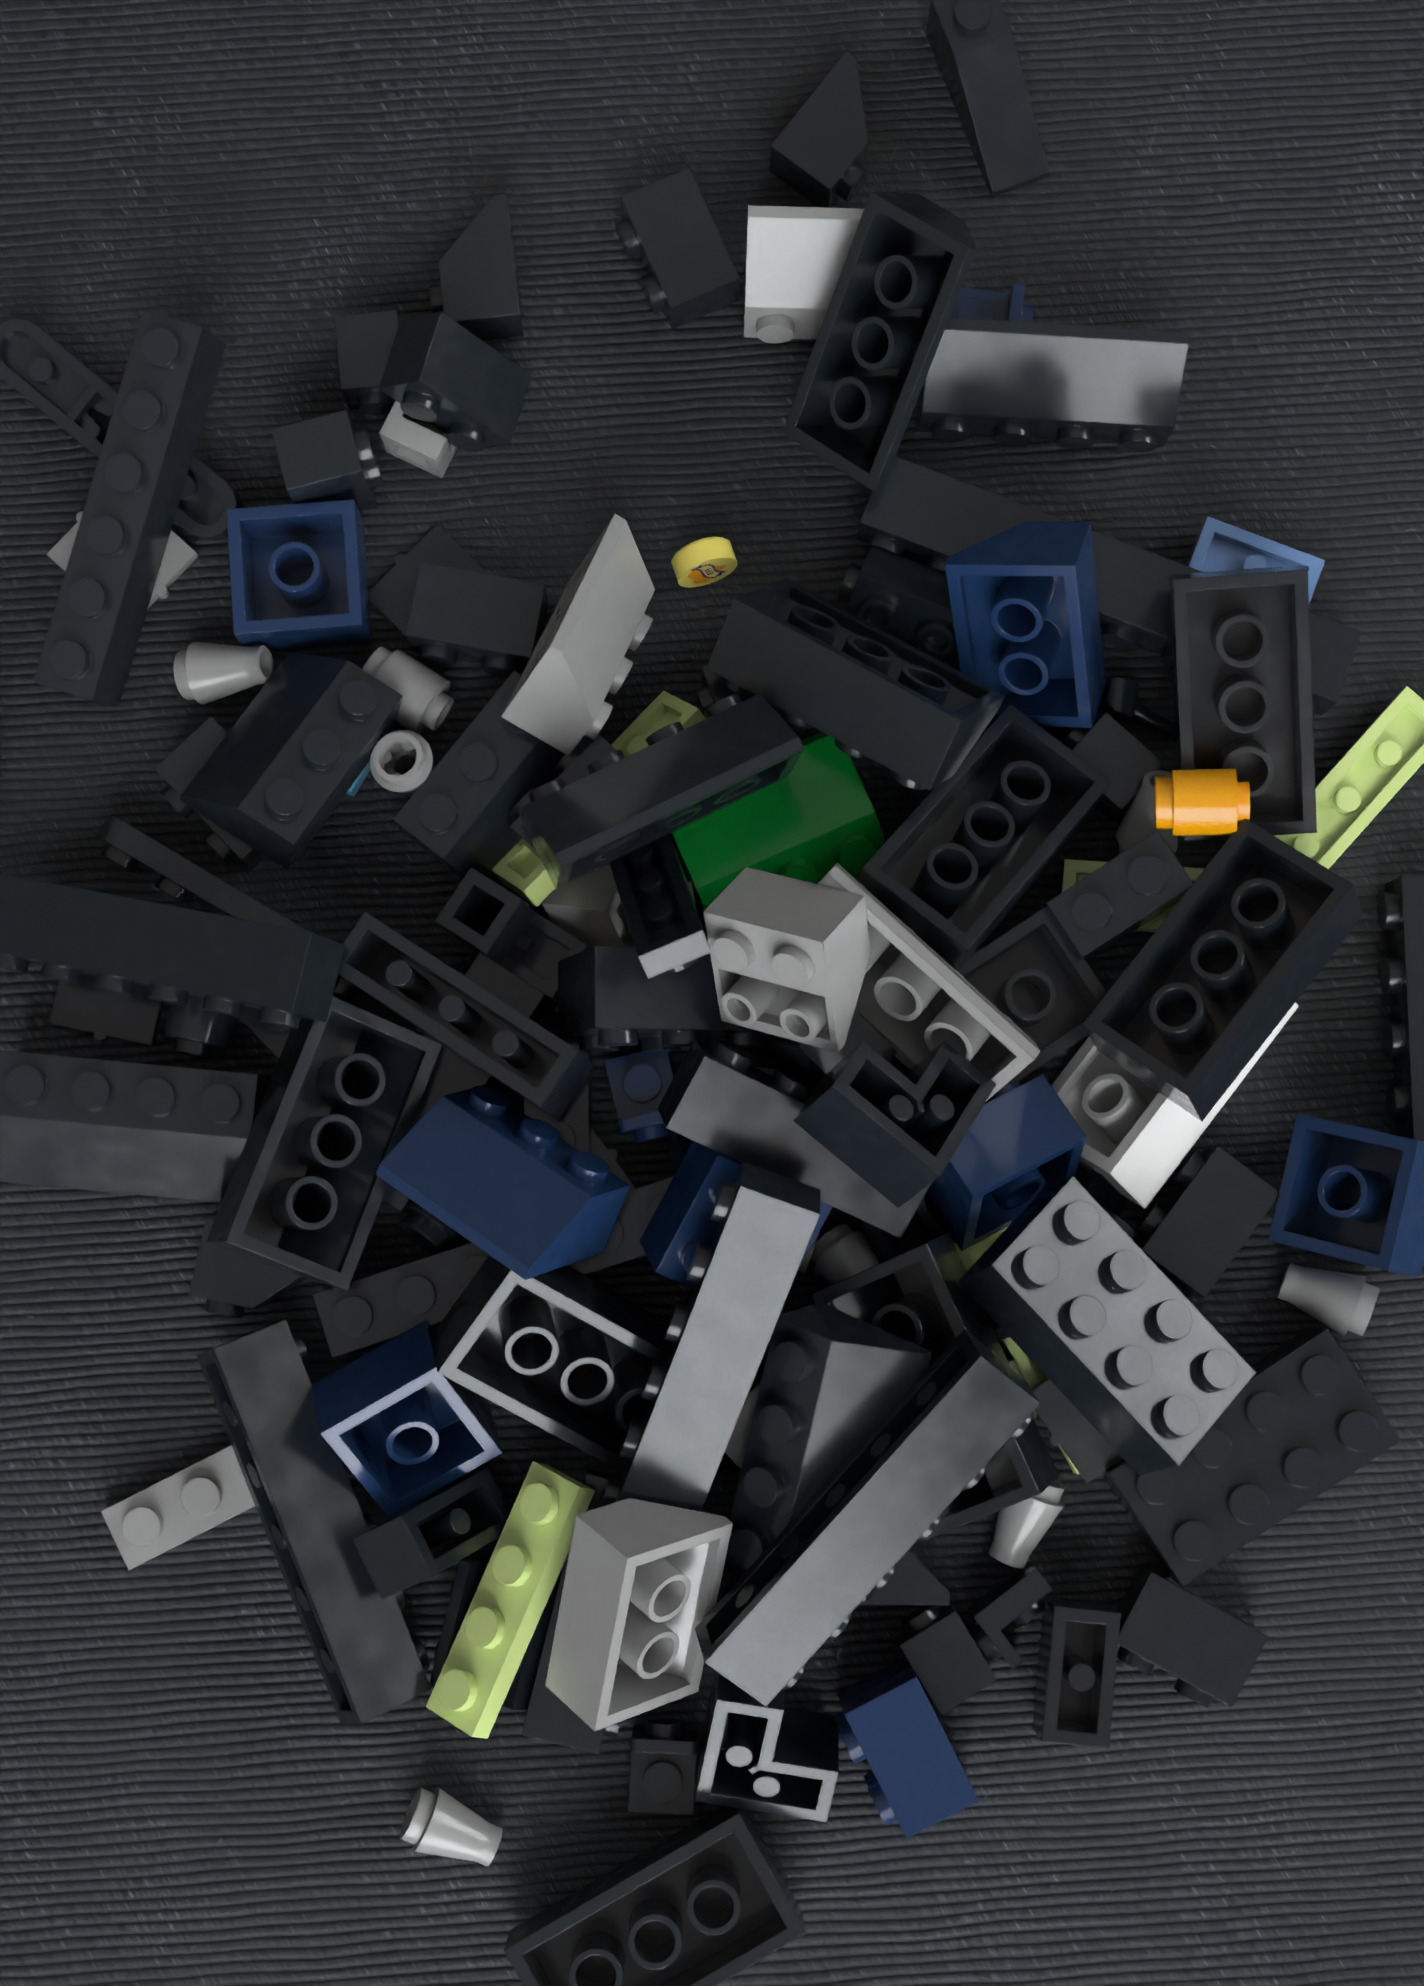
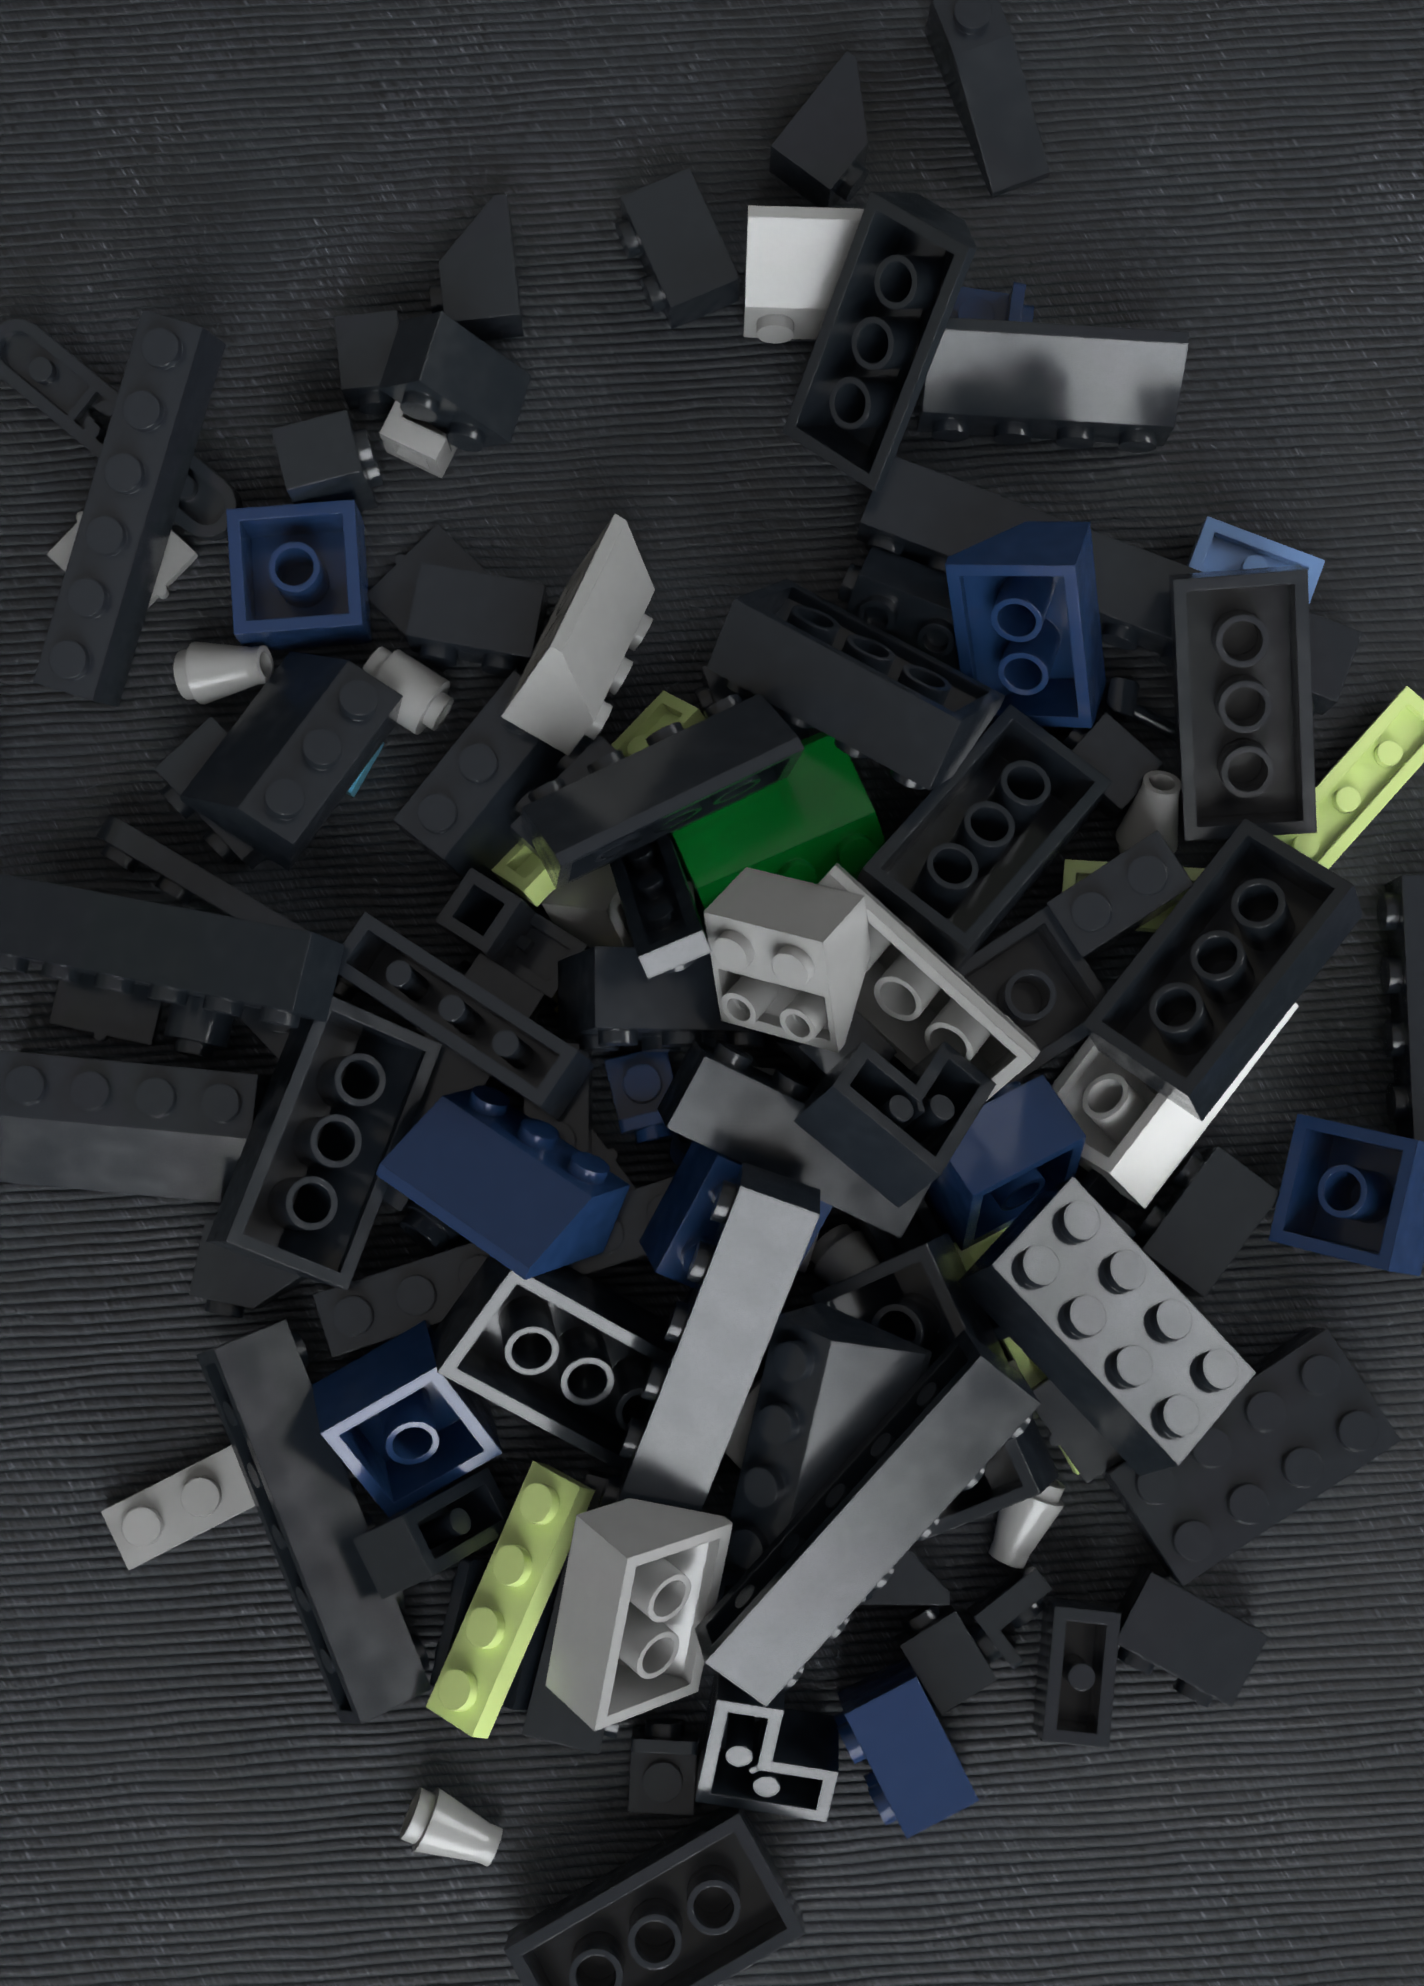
(401, 761): light grey cone -> none
(704, 562): light yellow tile -> none
(1200, 802): light orange brick -> none
(1331, 1297): light grey cone -> none

